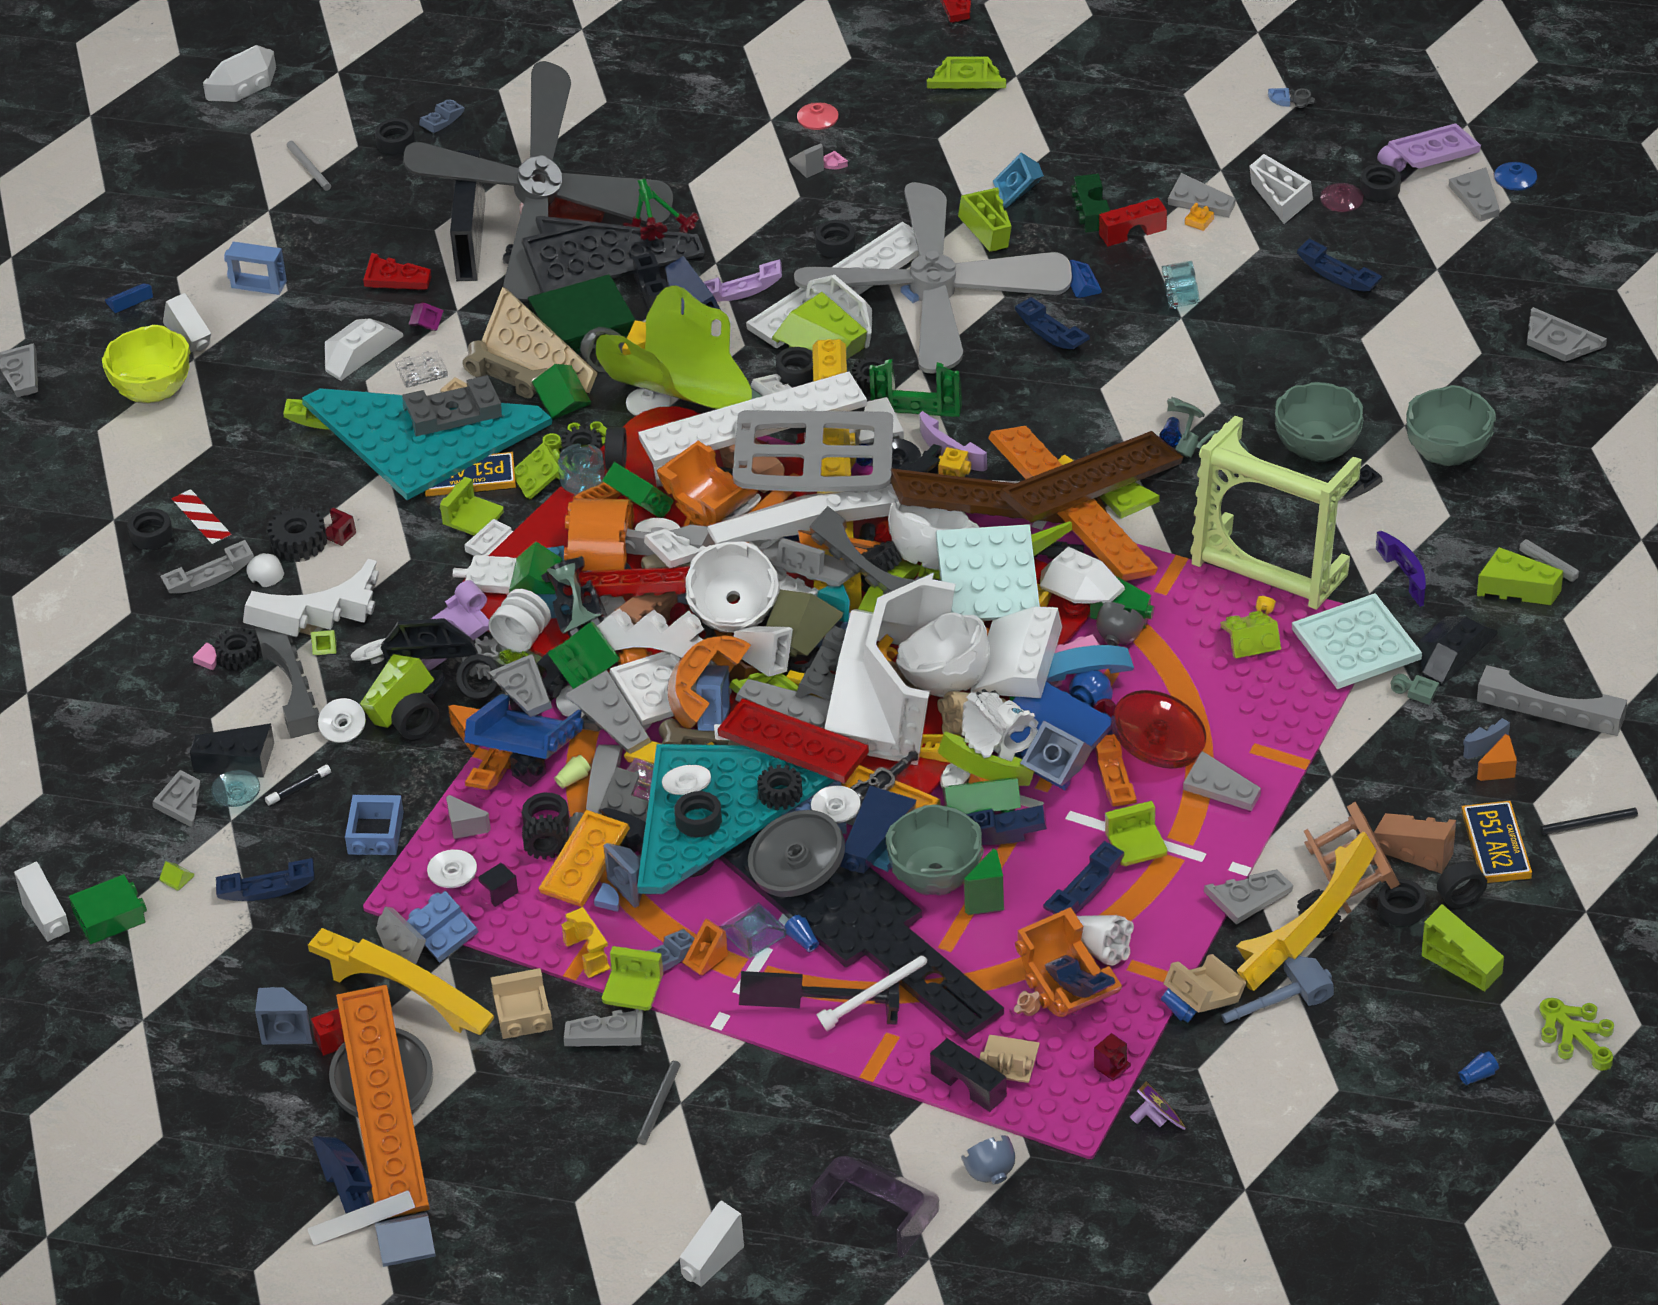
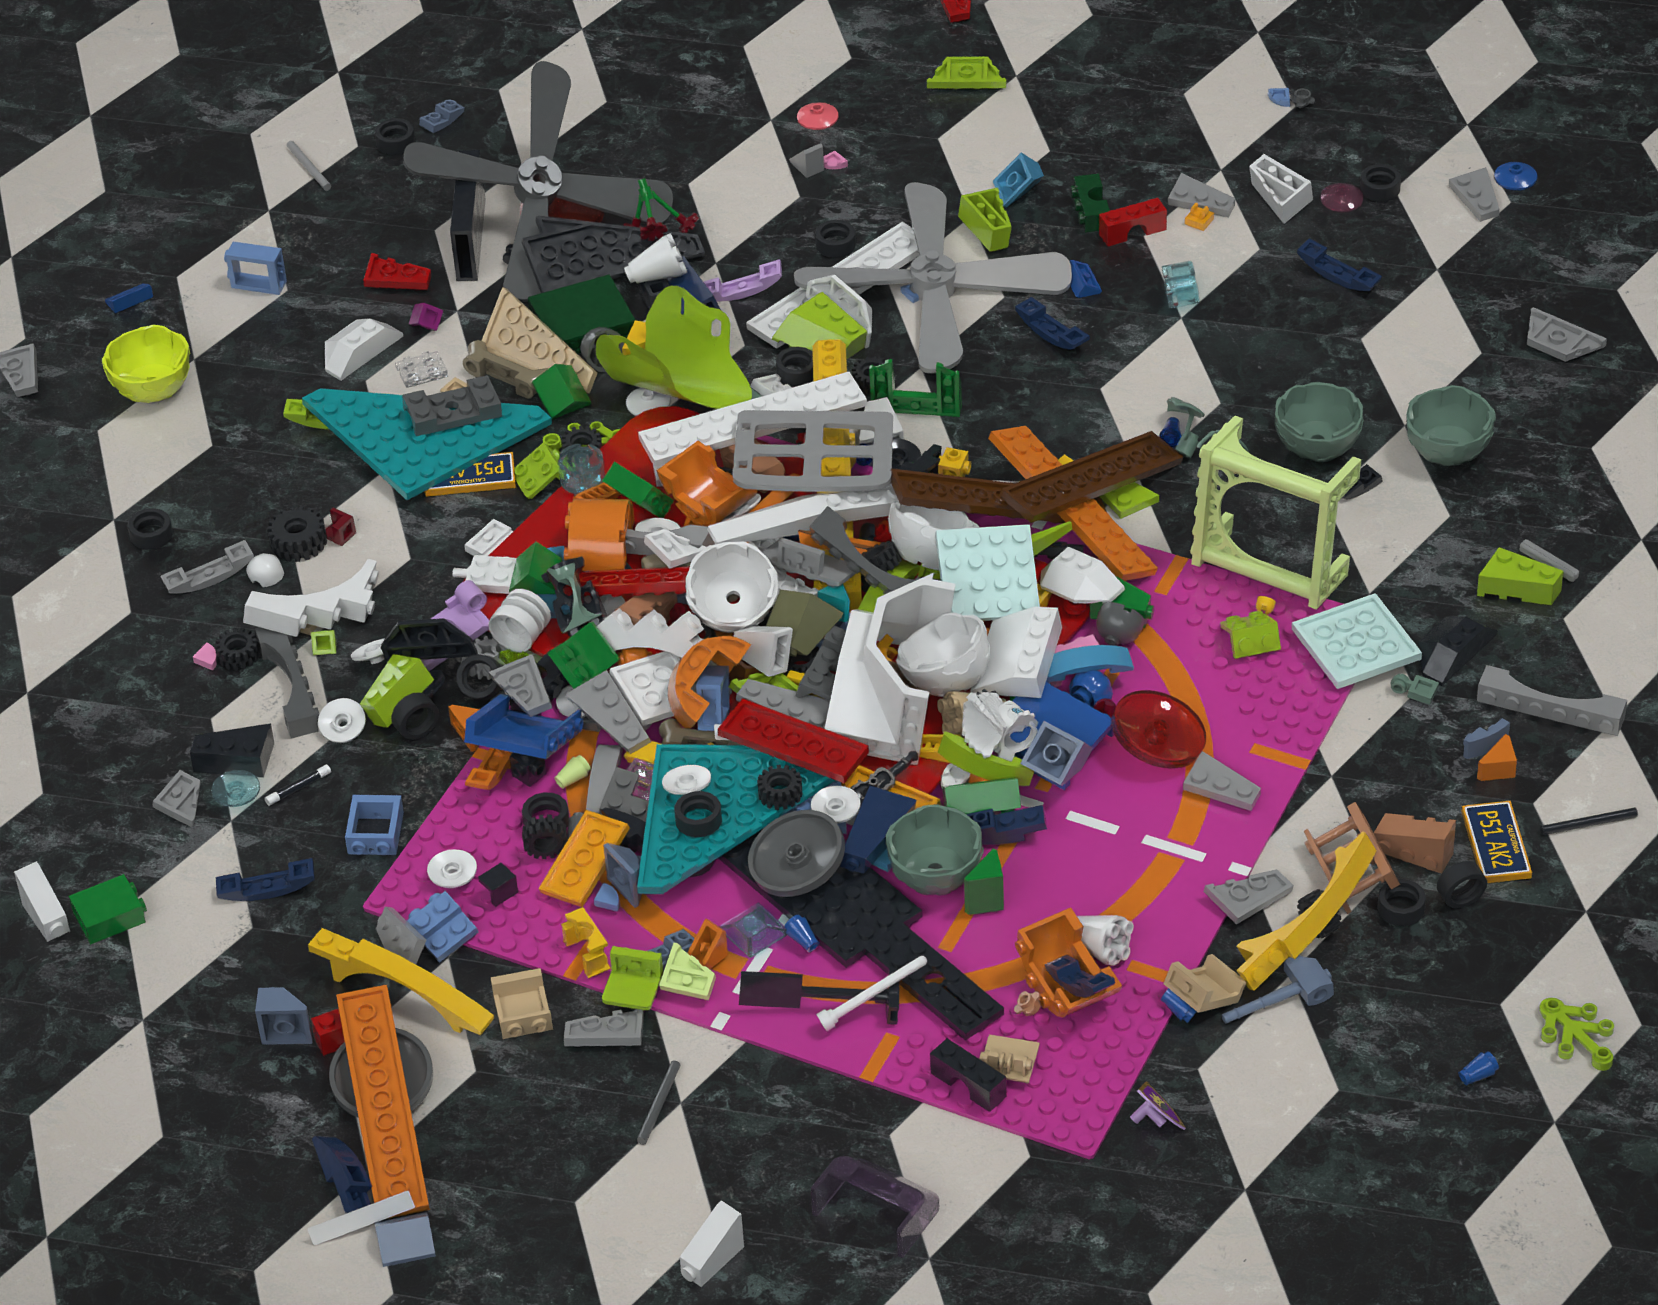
(175, 875): lime slope -> none
(184, 319): white slope -> none
(201, 516): sticker -> none
(241, 75): white wedge -> none
(466, 511): lime bracket -> none
(466, 818): light grey slope -> none
(615, 446): black tyre -> none
(657, 262): none -> white cone
(686, 975): none -> yellowish green wing
(930, 432): lavender slope -> none
(990, 1160): sand blue cylinder -> none
(1089, 881): dark blue slope -> none
(1111, 1057): dark red brick -> none
(1113, 772): orange slope -> none
(1135, 833): lime bracket -> none
(1394, 550): dark purple slope -> none
(1428, 148): lavender hinge -> none
(1460, 949): lime wedge -> none

